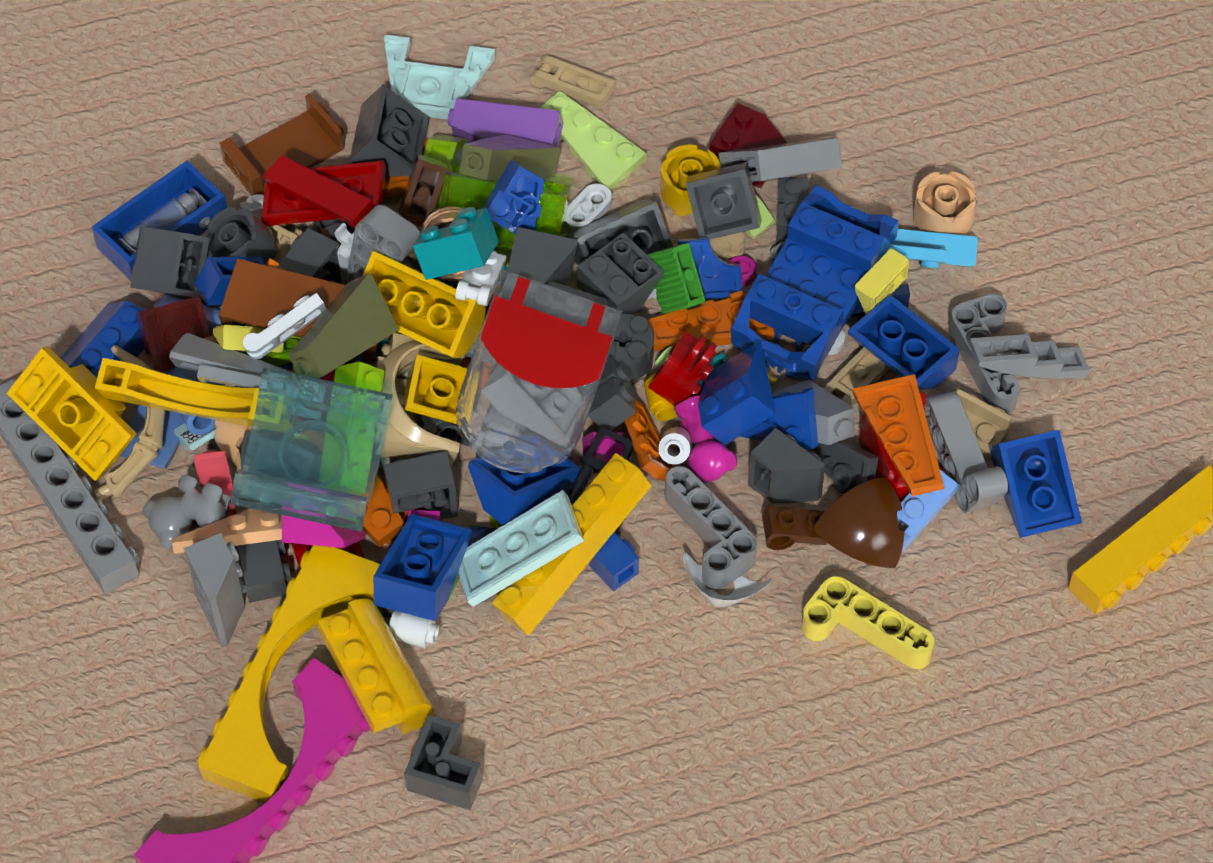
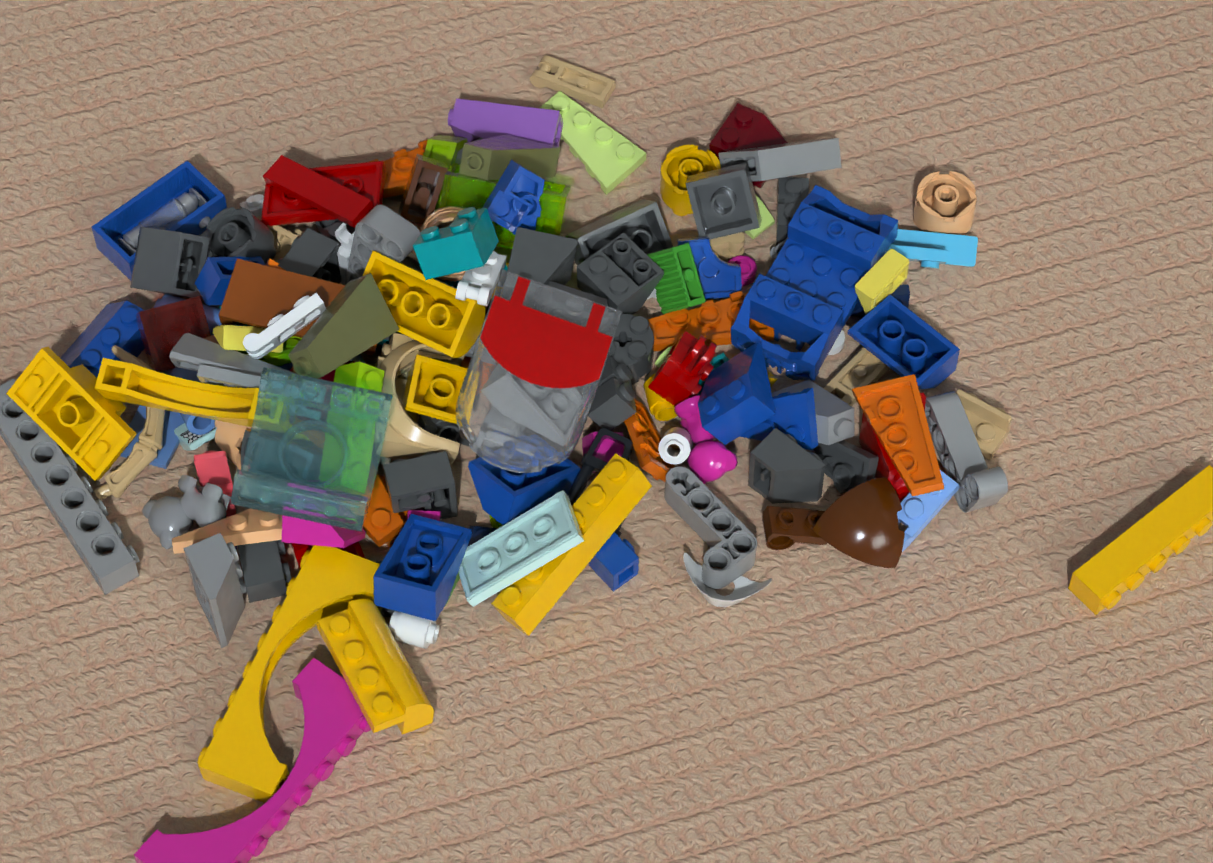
(303, 139): dark orange panel -> none
(389, 132): dark grey slope -> none
(433, 87): light aqua wing -> none
(437, 769): dark grey brick -> none
(585, 210): white plate -> none
(911, 643): light yellow beam -> none
(983, 324): light grey beam -> none
(1029, 359): light grey slope -> none
(1038, 483): blue slope -> none

